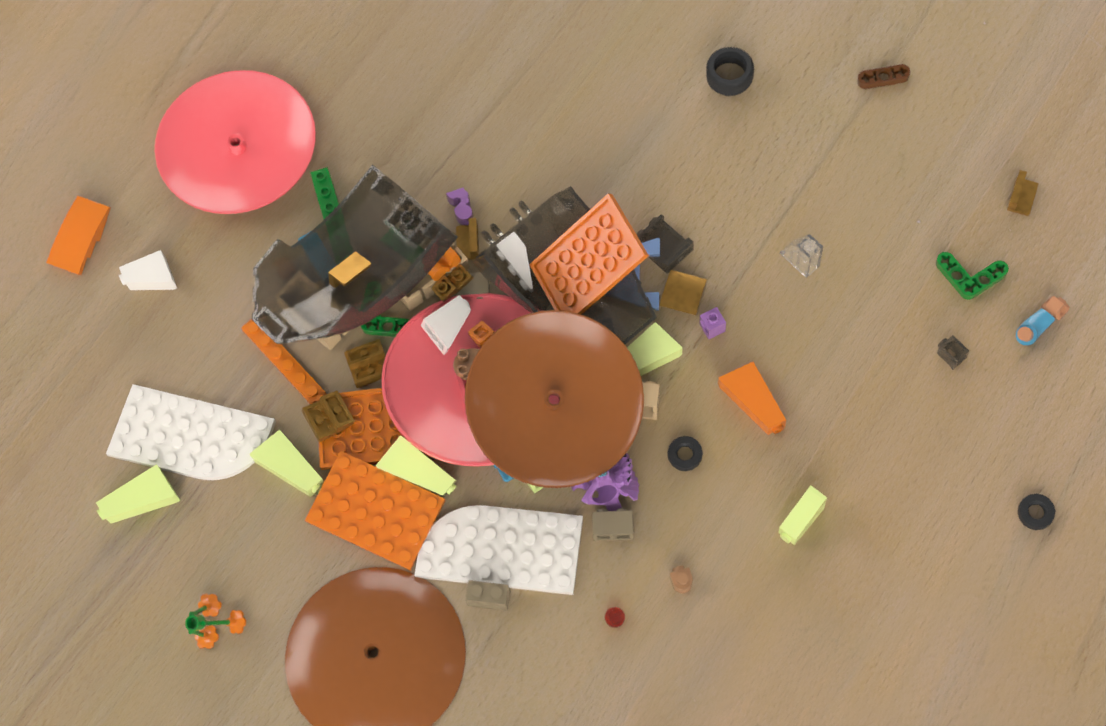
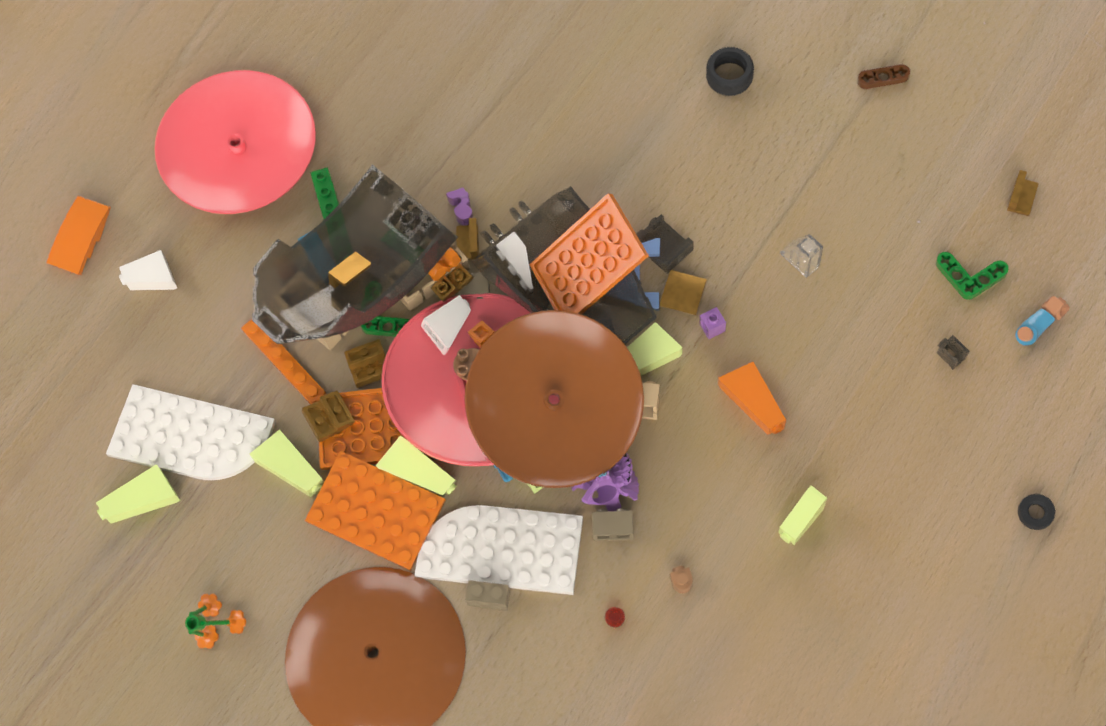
(685, 465): black tyre -> none

